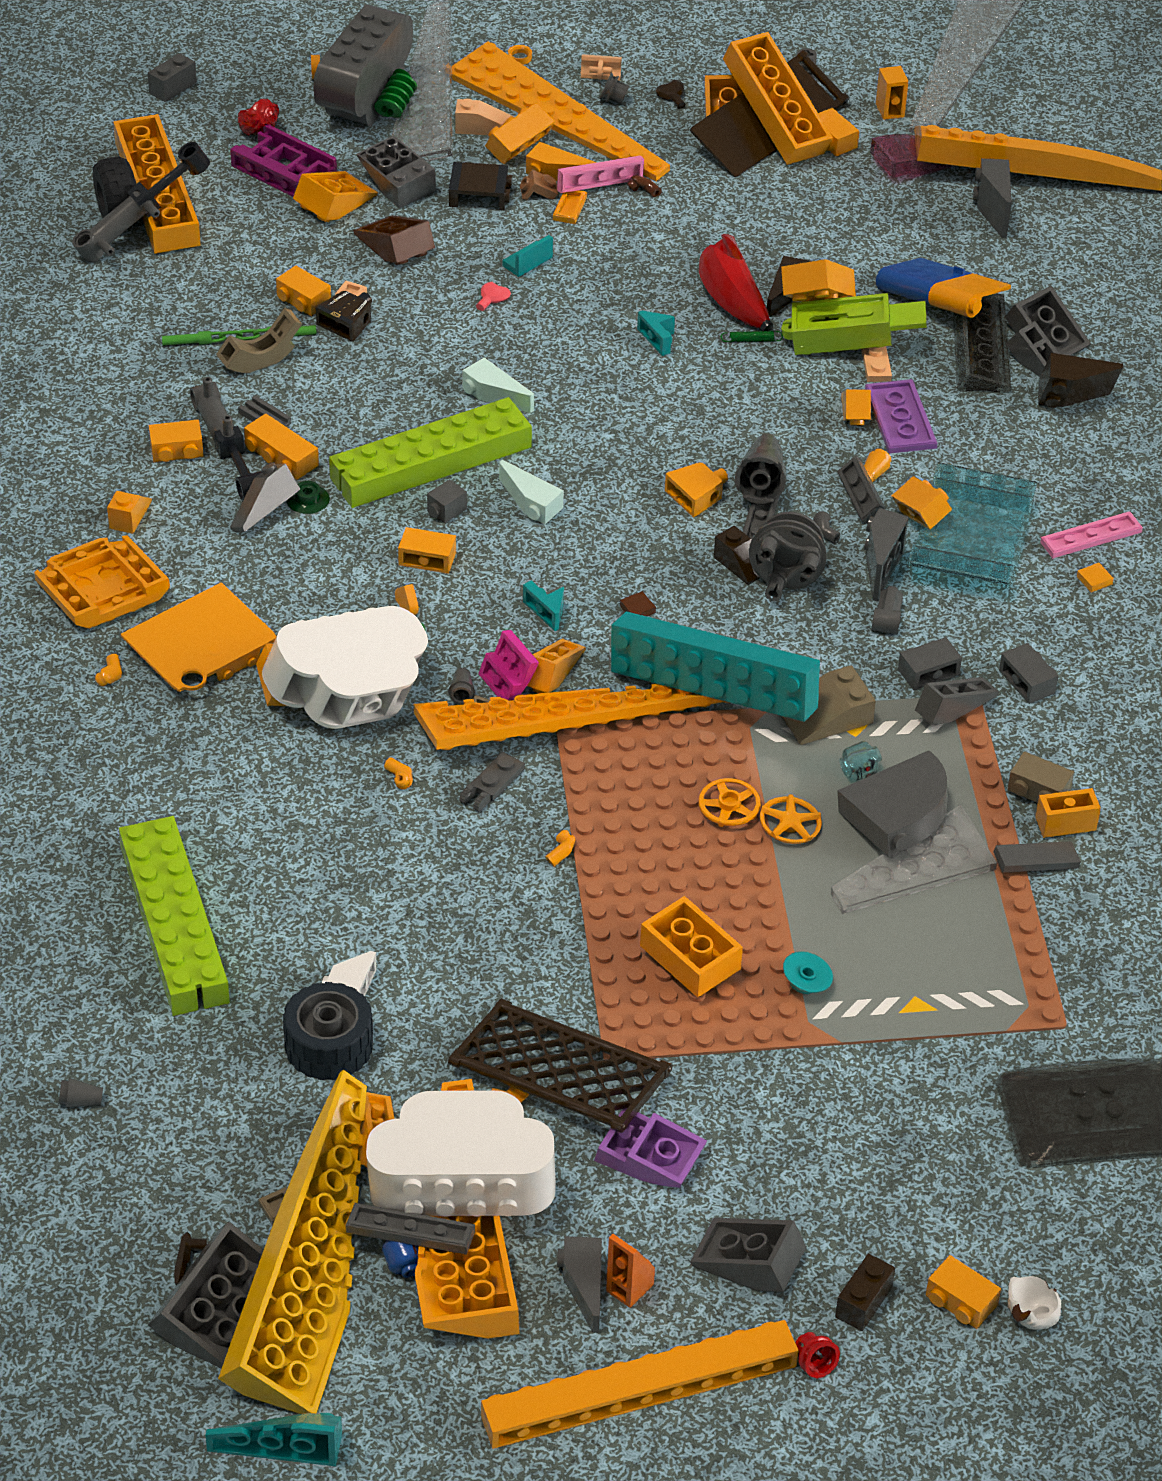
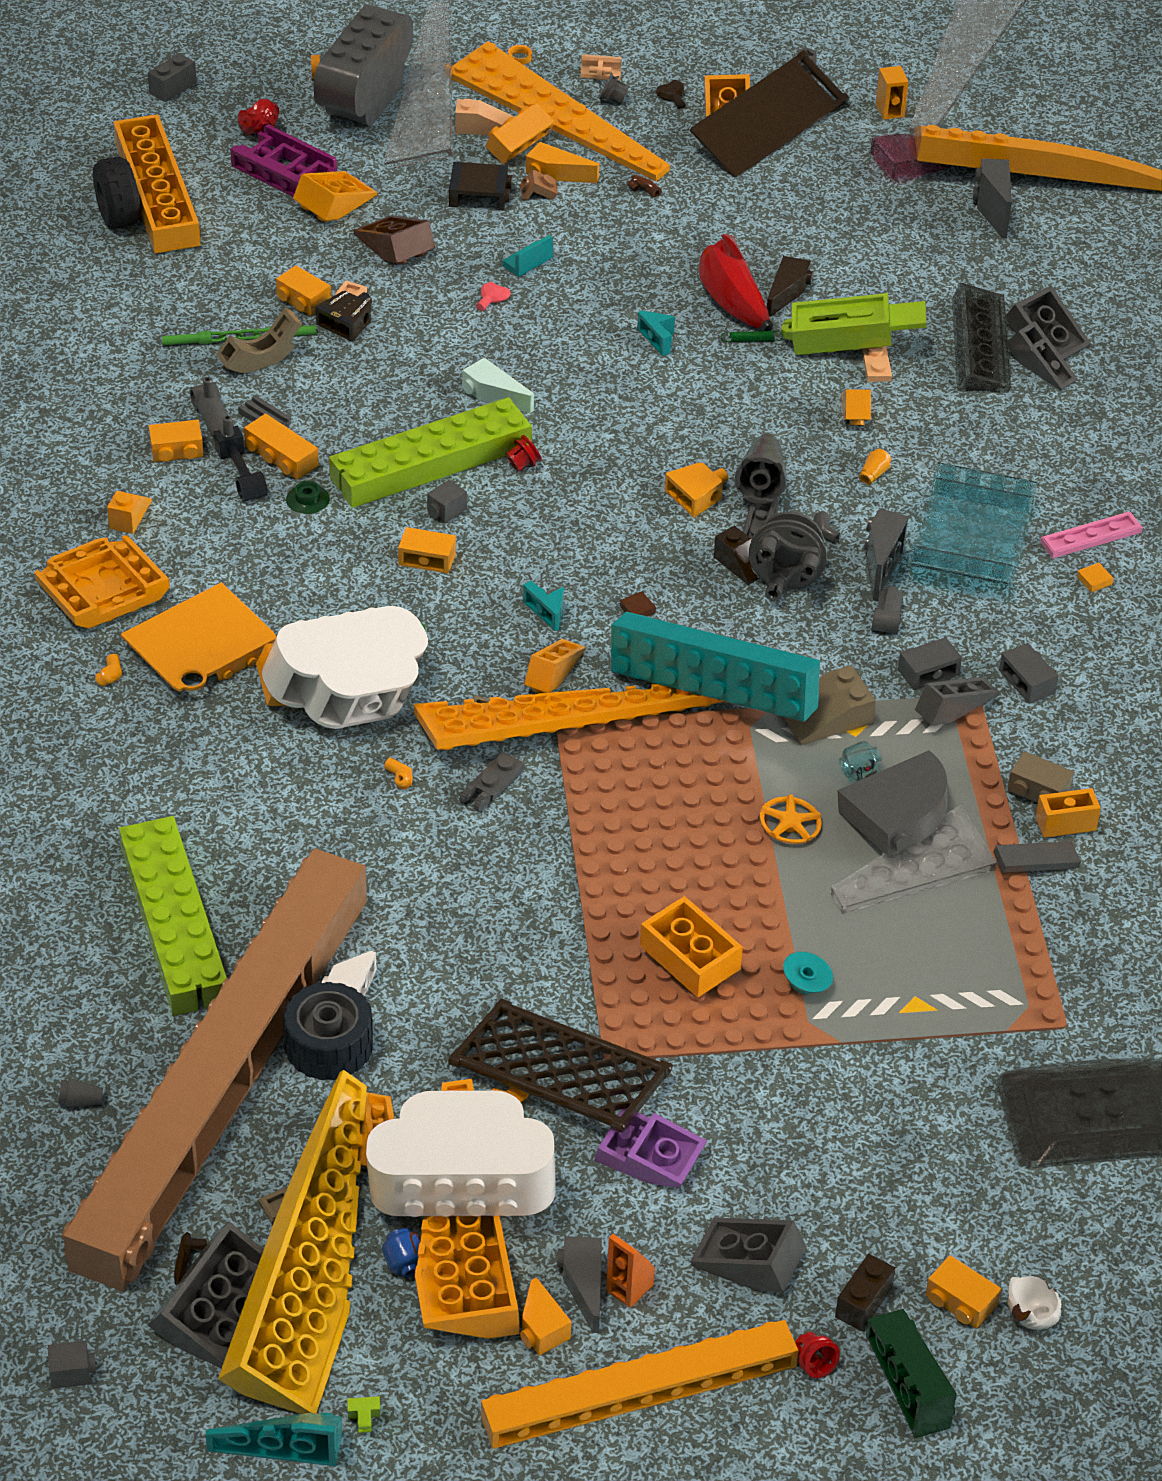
(70, 1364): none -> dark grey brick
(96, 241): dark grey piece -> none
(213, 1073): none -> medium nougat piece
(264, 495): slope -> none
(363, 1409): none -> lime tile
(396, 94): green piece -> none
(398, 171): flat silver slope -> none
(407, 598): light orange tile -> none
(410, 1228): dark grey tile -> none
(461, 686): dark grey cone -> none
(509, 667): dark pink slope -> none
(523, 455): none -> red piece
(533, 495): light aqua slope -> none
(543, 1320): none -> light orange slope
(563, 850): light orange arm -> none
(569, 206): light orange tile -> none
(599, 174): bright pink tile -> none
(728, 802): light orange wheel -> none
(777, 98): light orange brick -> none
(818, 281): light orange brick -> none
(843, 132): light orange brick -> none
(860, 489): dark grey tile -> none
(901, 416): medium lavender tile -> none
(912, 1373): none -> dark green wedge
(922, 502): light orange brick -> none
(938, 285): door -> none
(1075, 380): dark brown slope -> none

